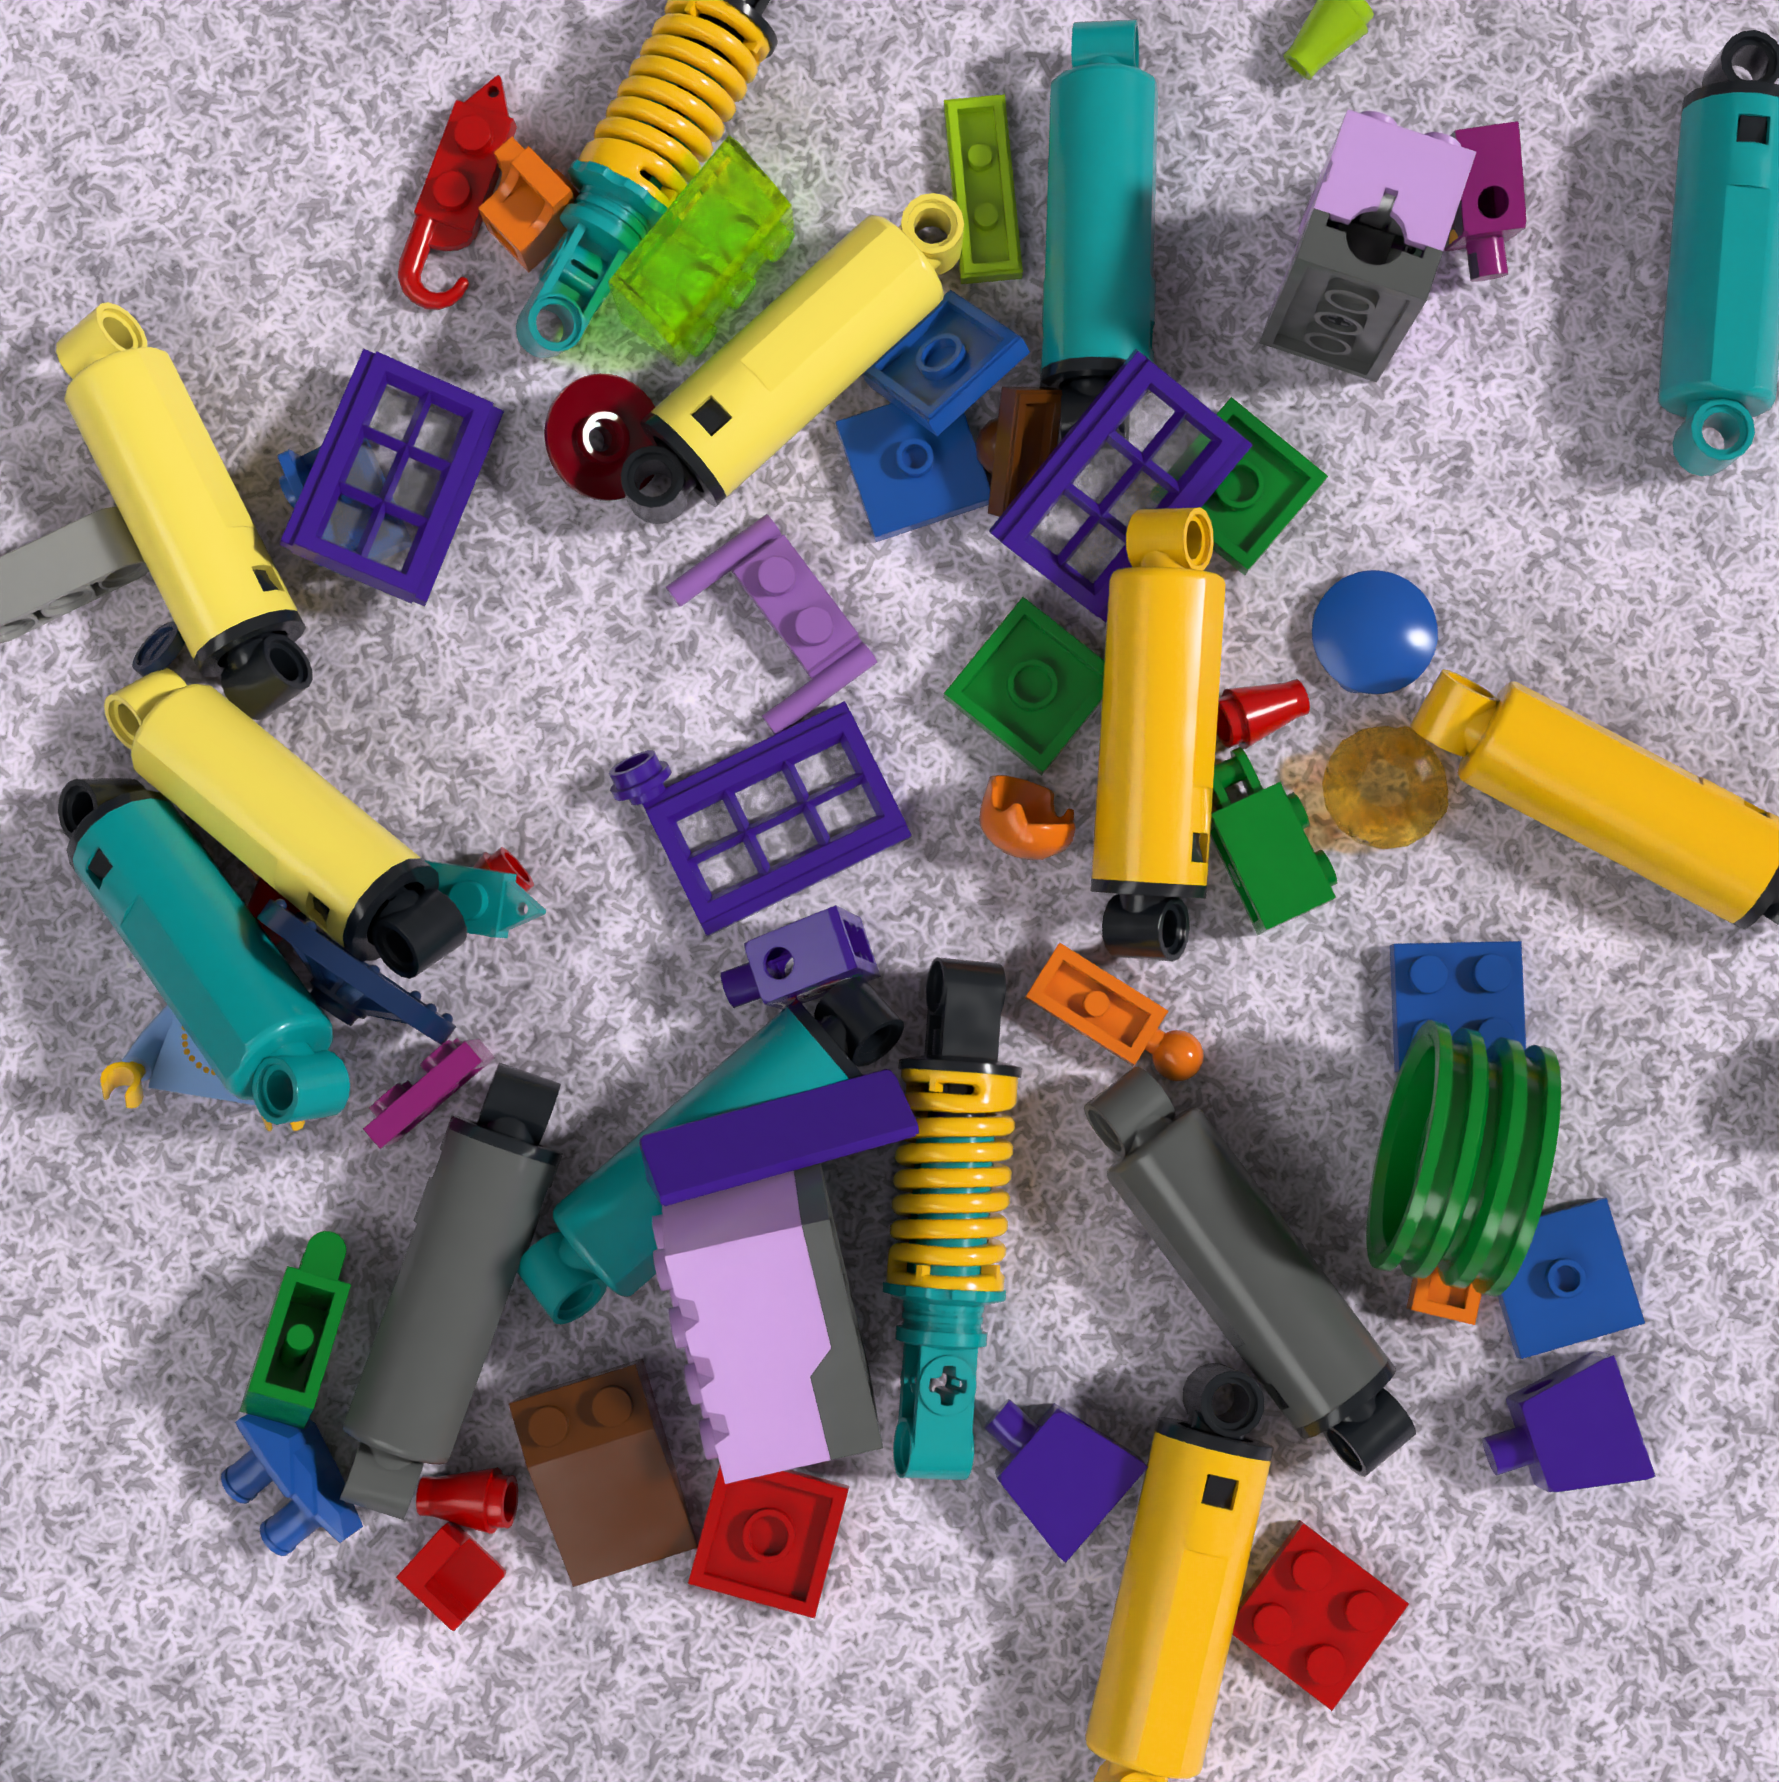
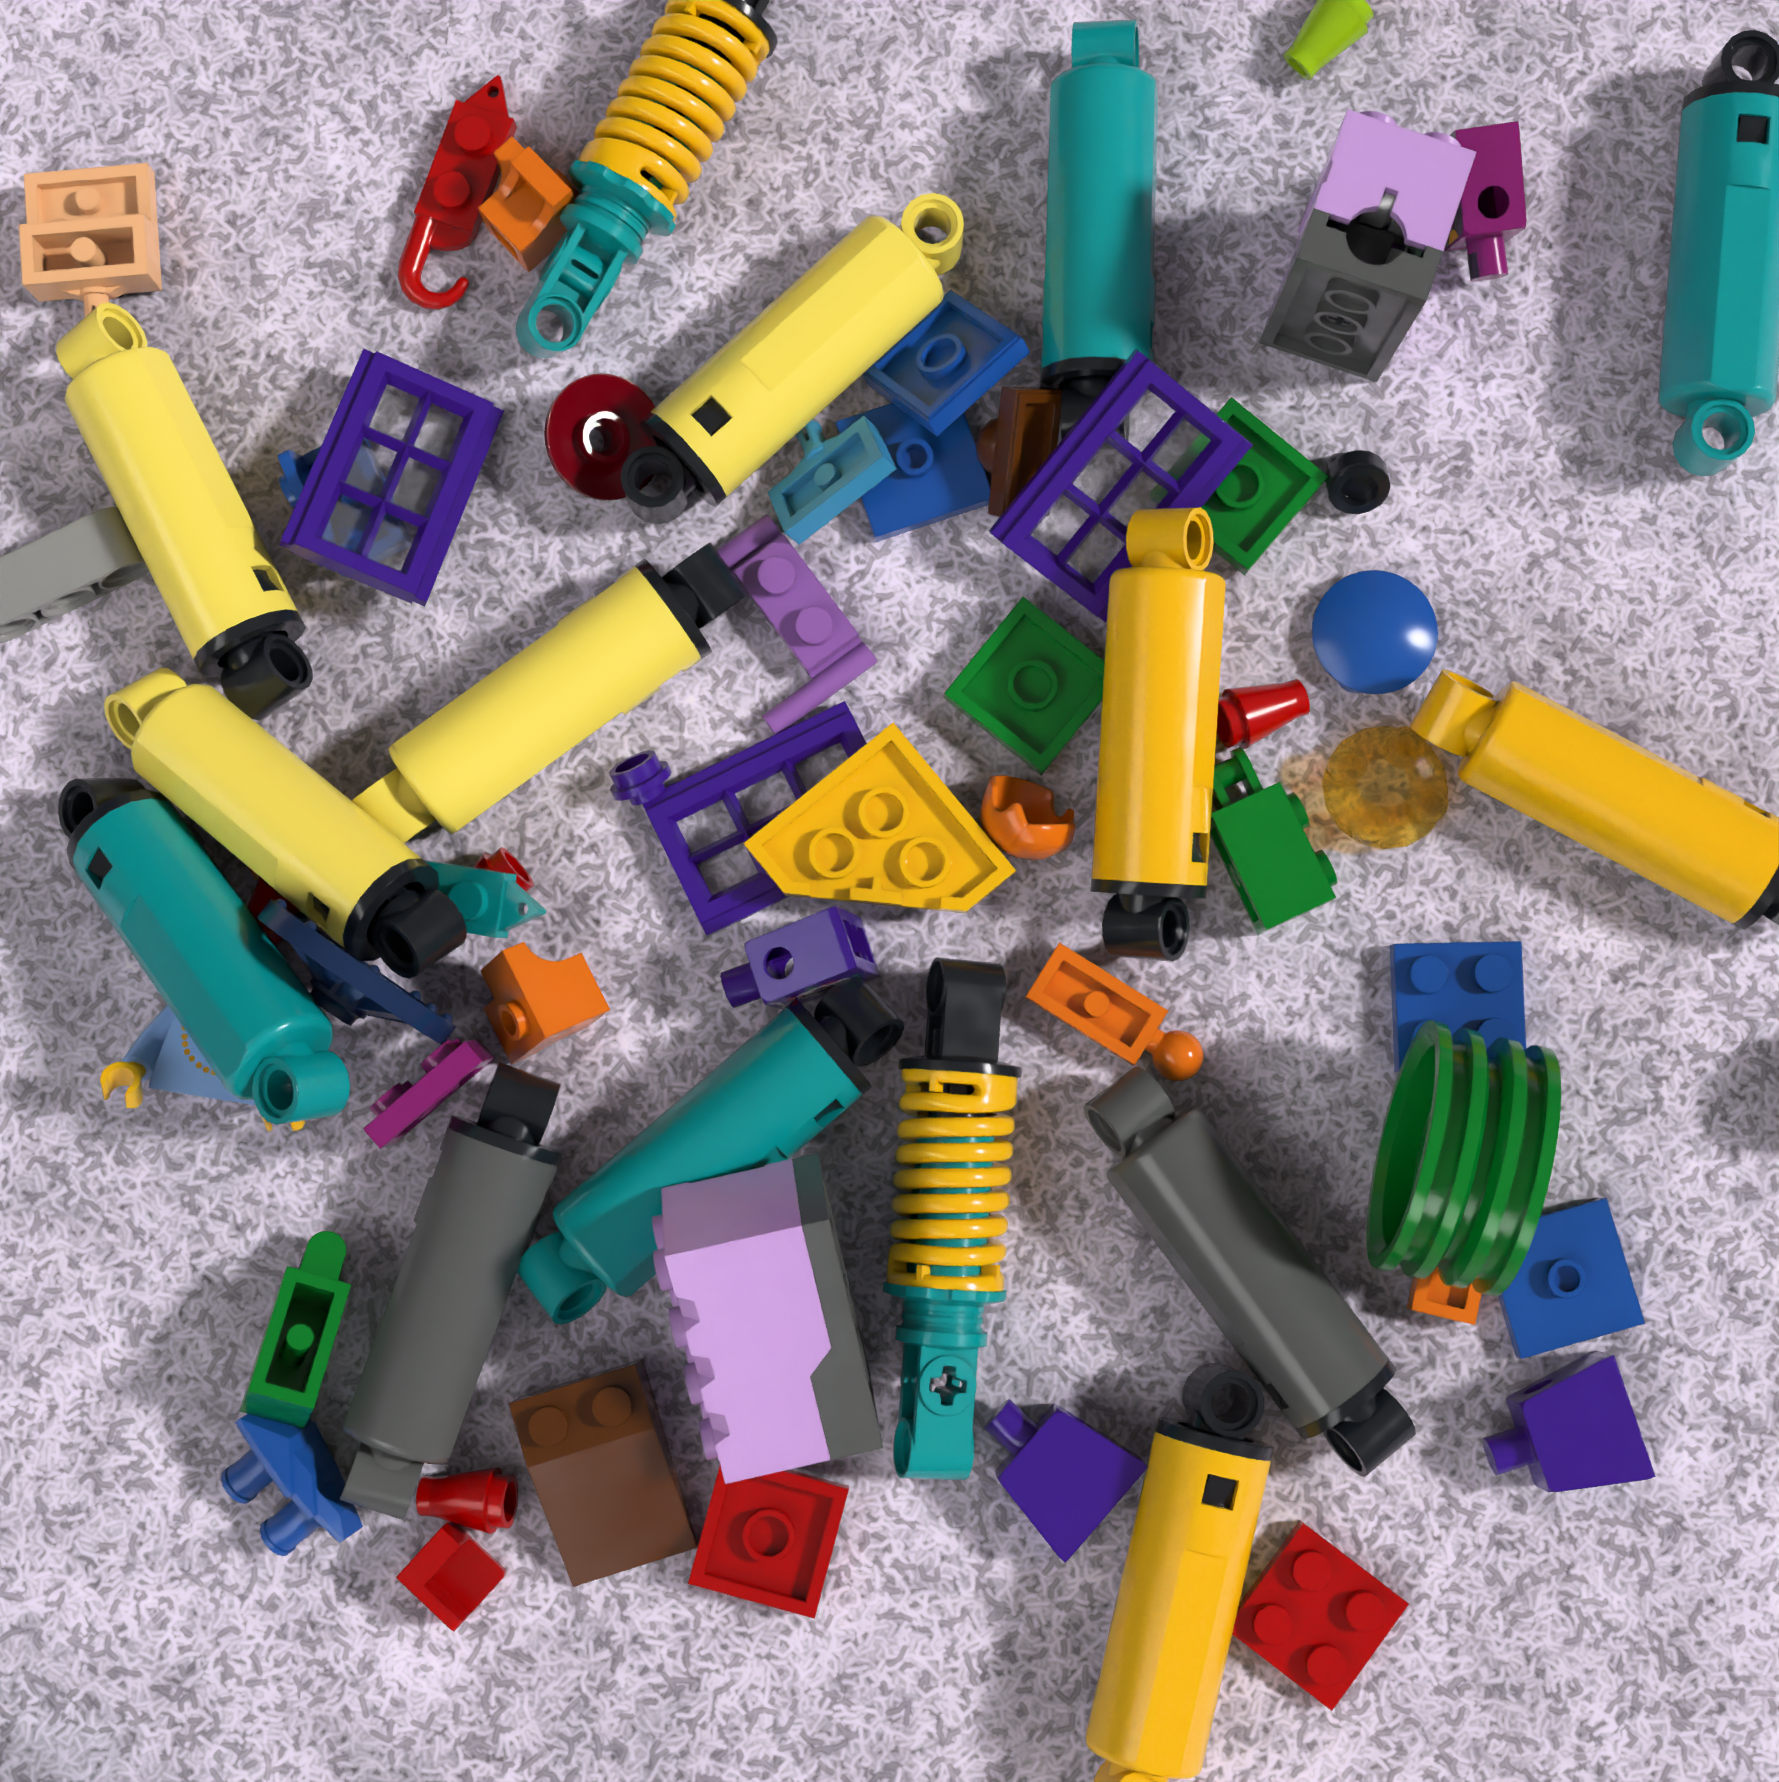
(90, 234): none -> light nougat plate
(158, 650): dark blue piece -> none
(539, 999): none -> orange brick
(552, 695): none -> light yellow piece
(703, 254): clear neon green slope -> none
(776, 1137): dark purple slope -> none
(829, 476): none -> dark azure plate
(881, 836): none -> yellow plate
(983, 188): lime tile -> none
(1356, 481): none -> black tile

